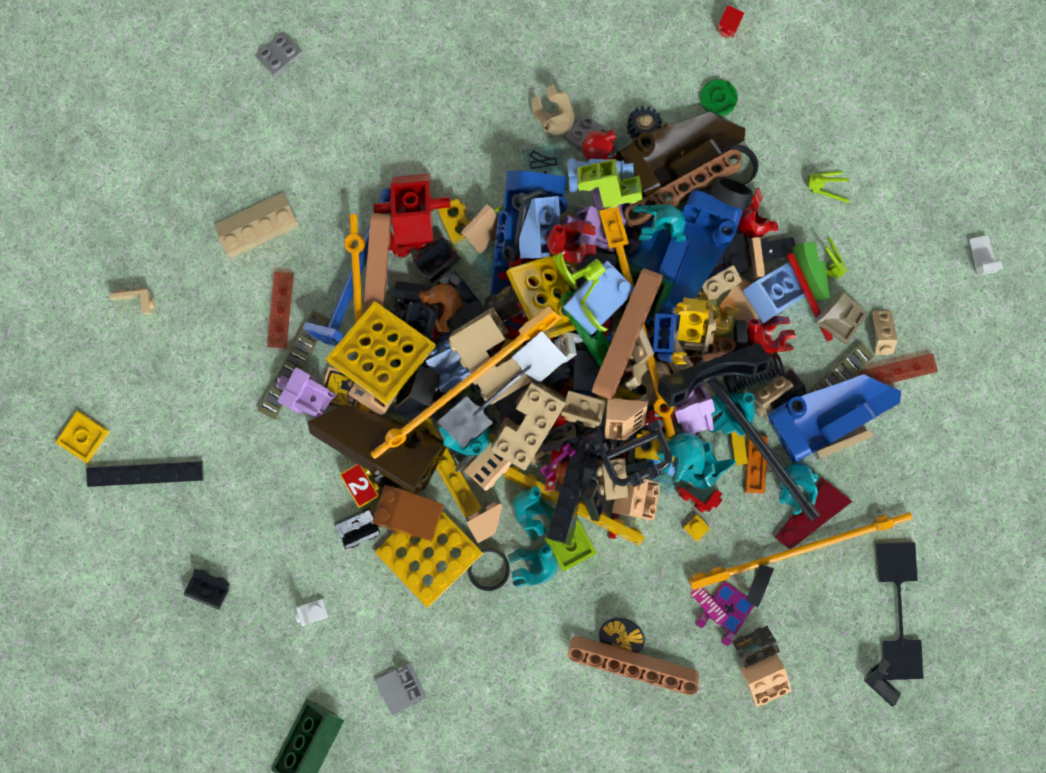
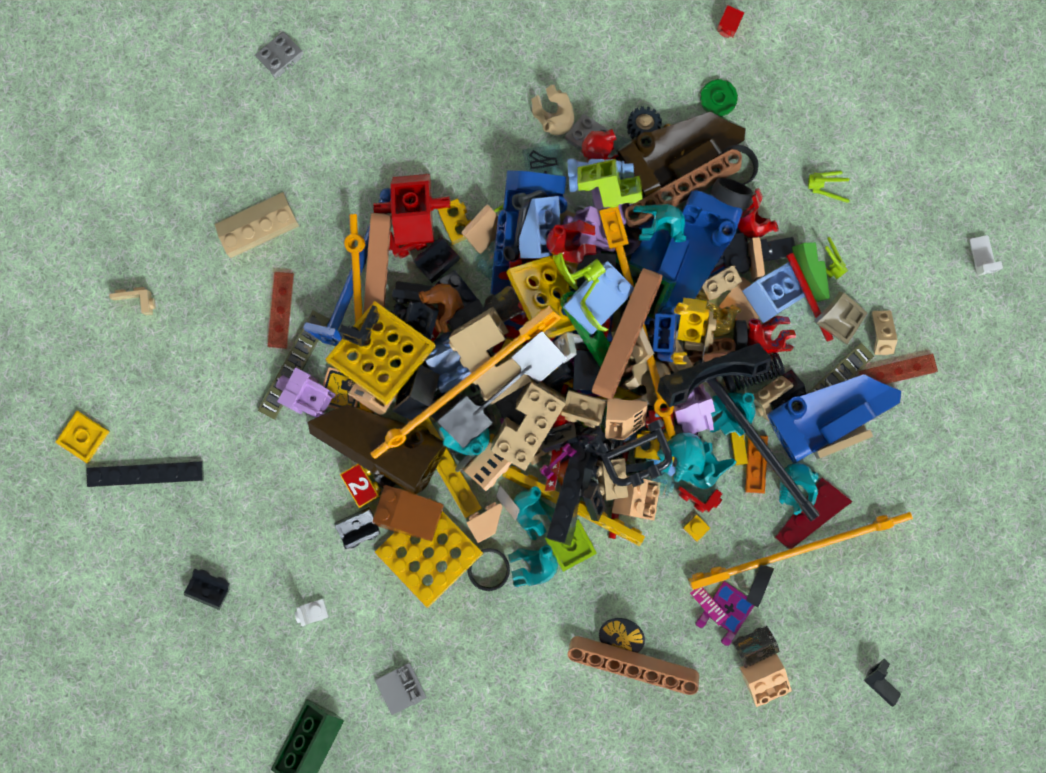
(358, 337): none -> black bracket
(507, 502): none -> white sticker
(897, 565): black hinge -> none

